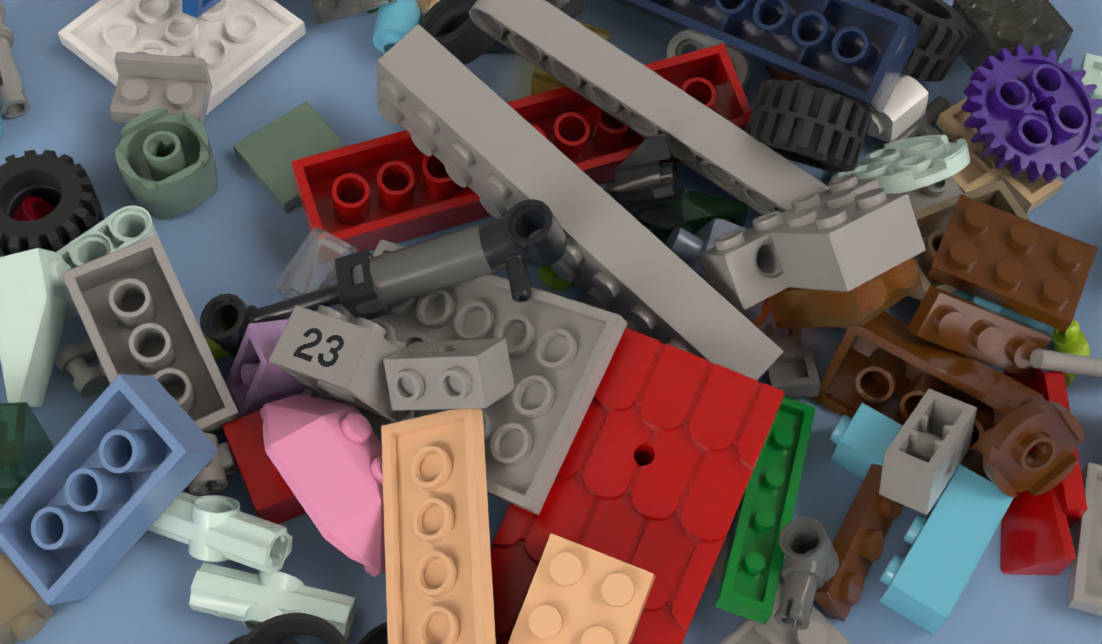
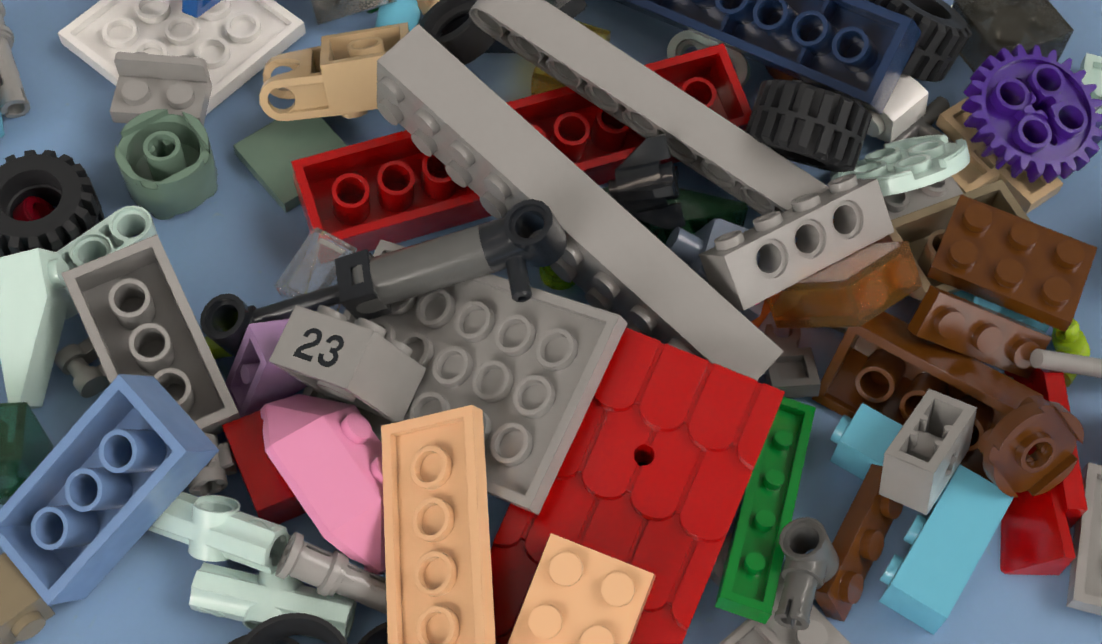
(330, 77): none -> tan brick
(331, 573): none -> light grey pin
(449, 374): light grey brick -> none
(847, 240): light grey brick -> none

